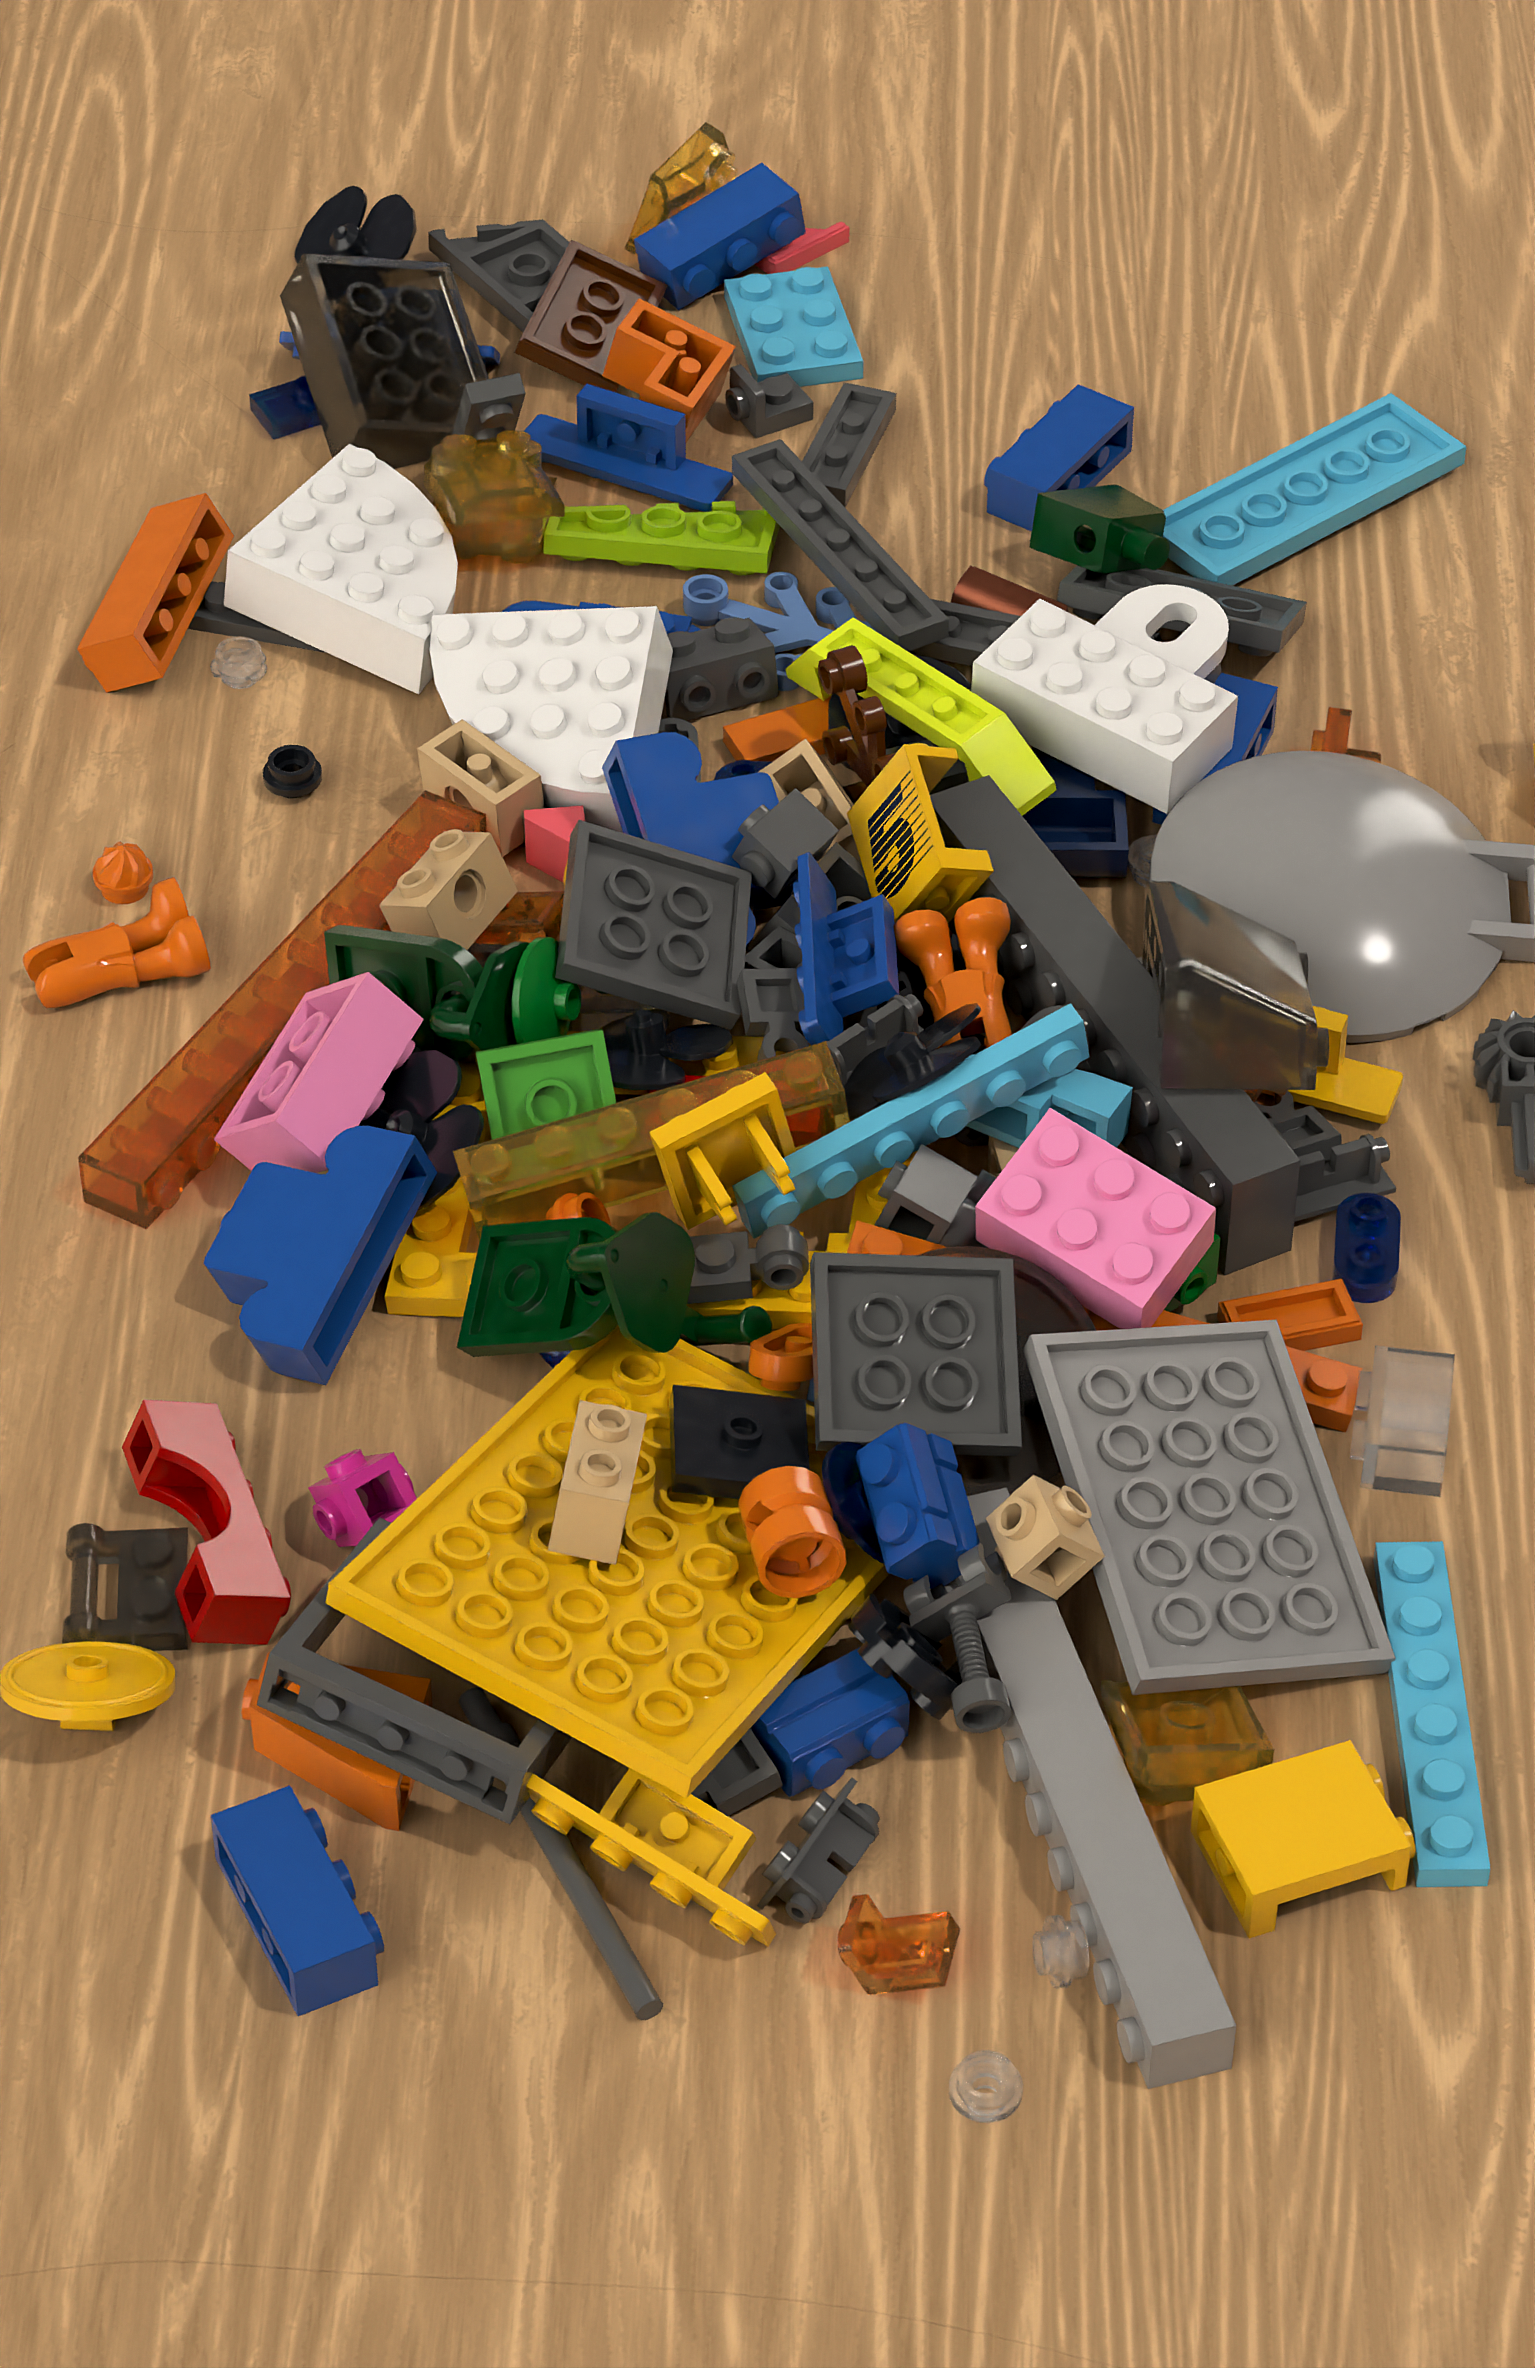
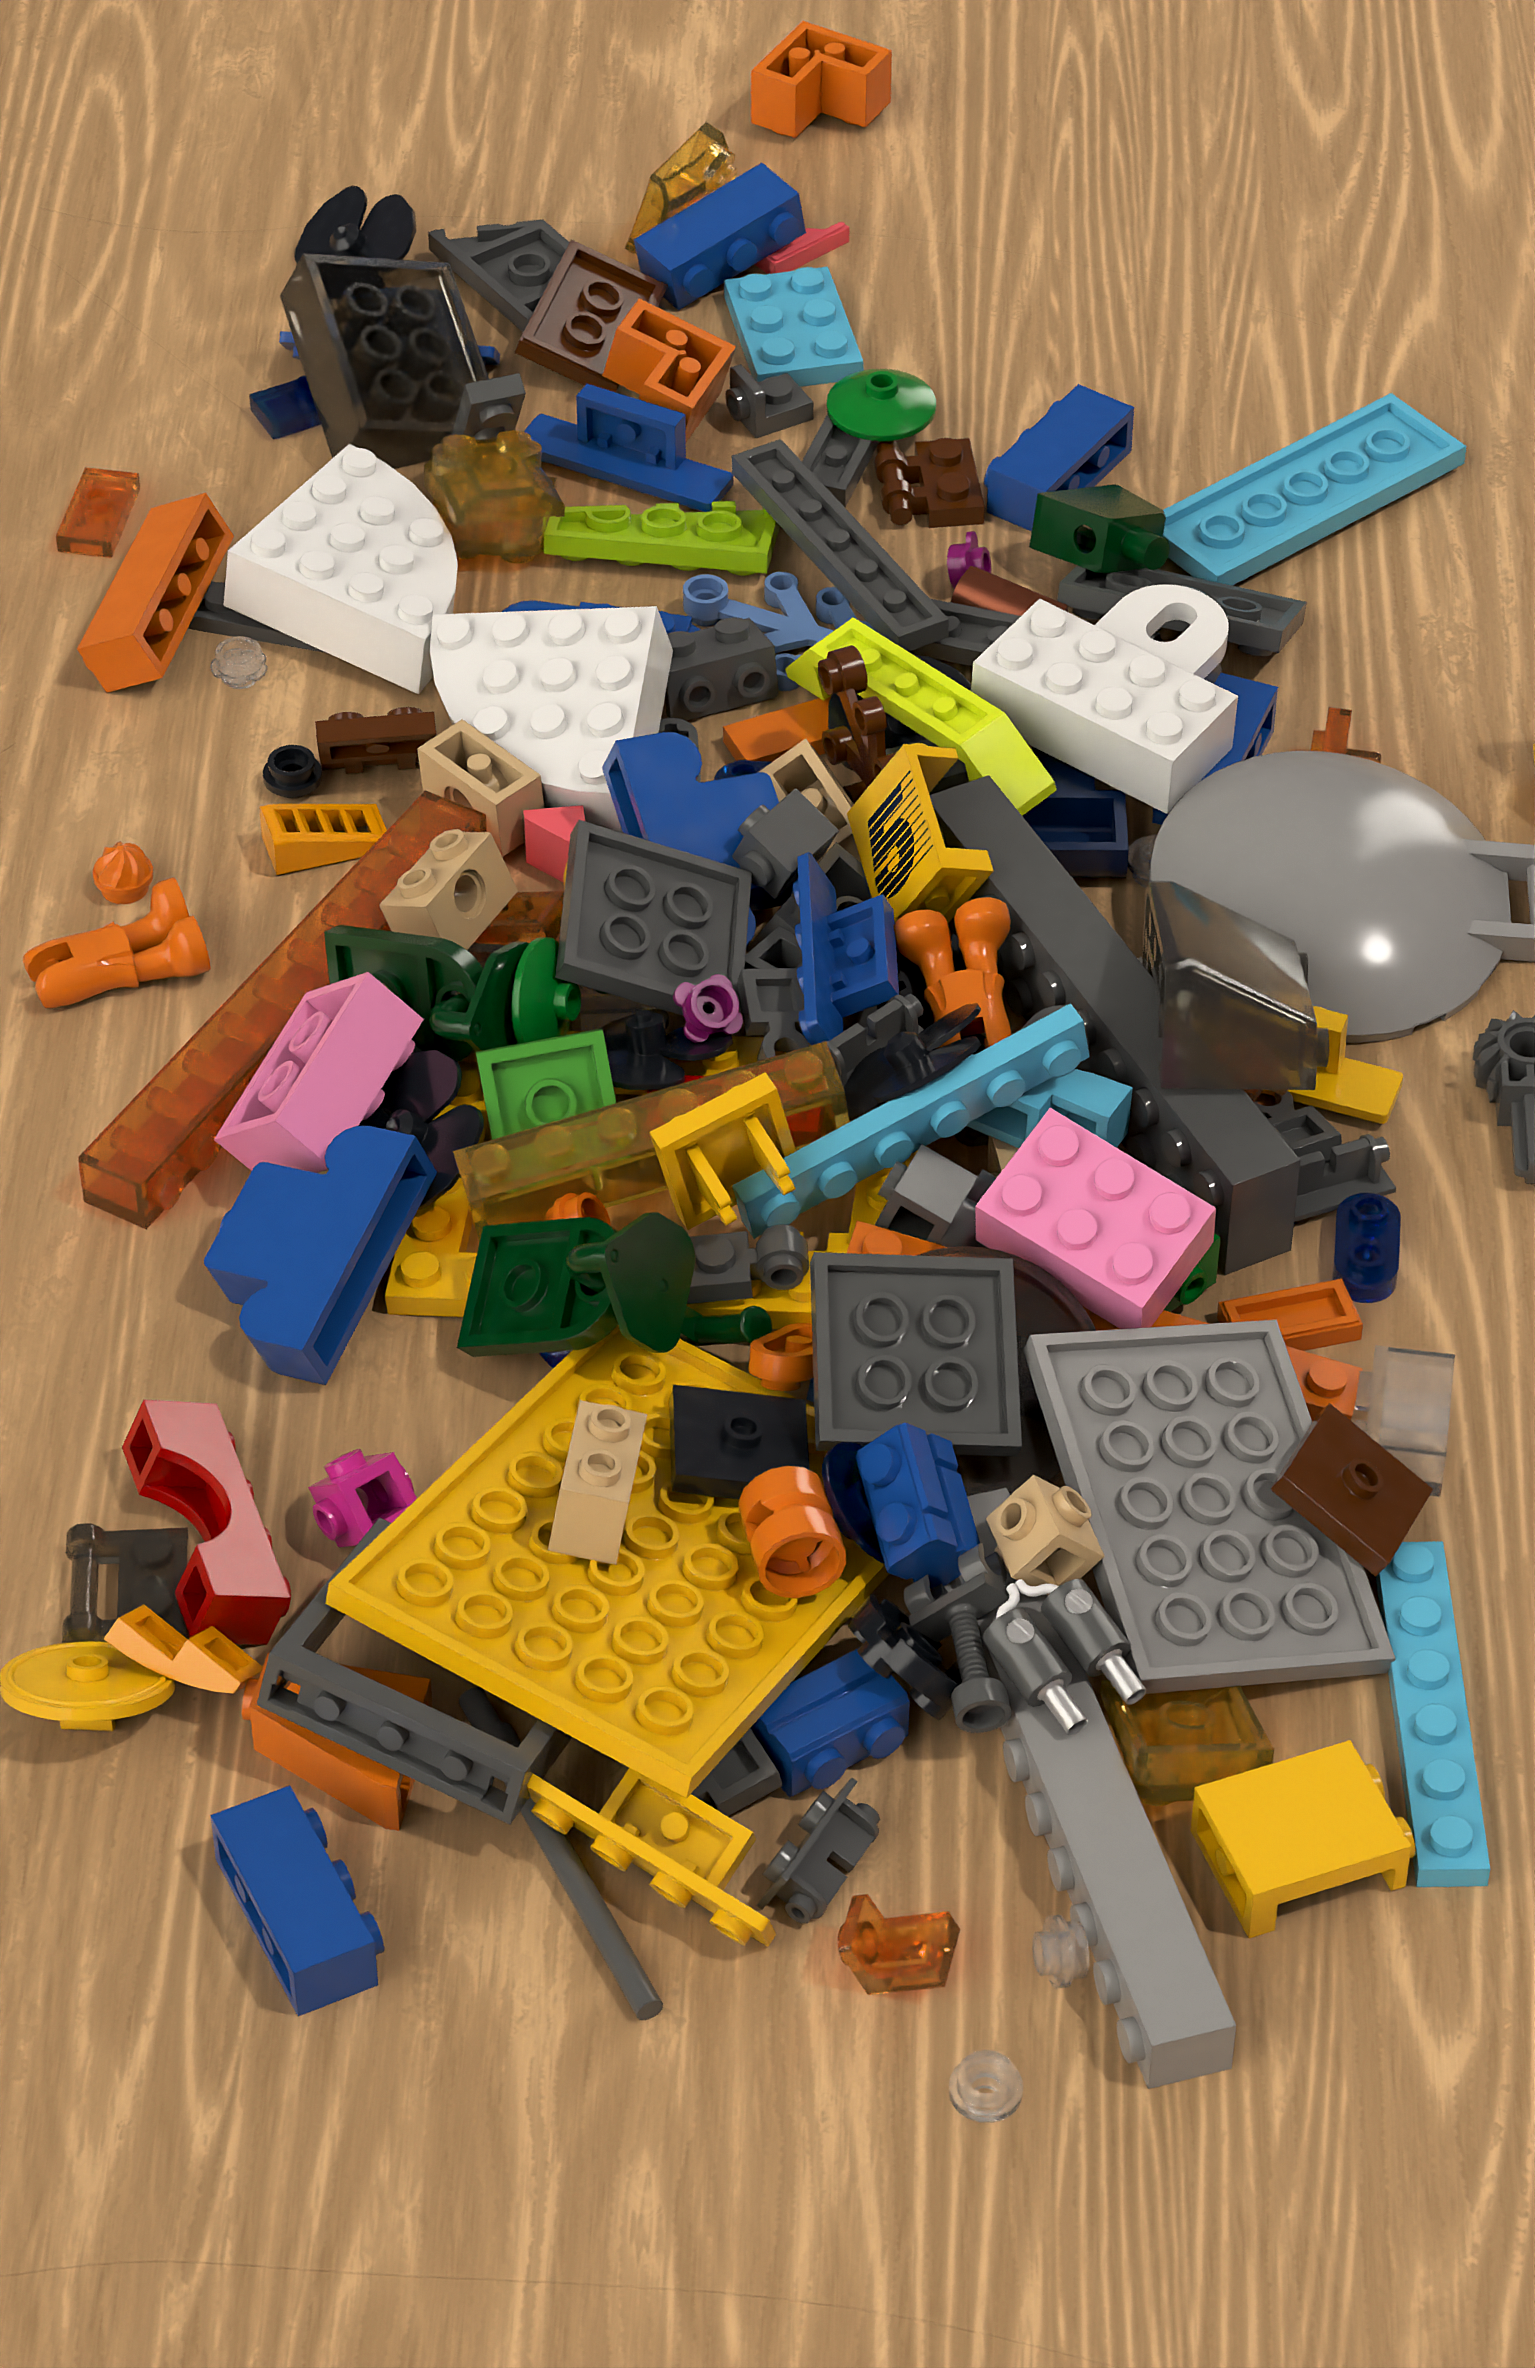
(98, 512): none -> clear orange plate
(201, 1661): none -> light orange slope
(309, 836): none -> light orange slope
(358, 741): none -> reddish brown plate
(721, 996): none -> magenta plate
(819, 74): none -> orange brick
(881, 405): none -> green dish
(947, 482): none -> reddish brown plate
(966, 554): none -> magenta plate
(1036, 1665): none -> dark grey piece
(1352, 1489): none -> reddish brown plate

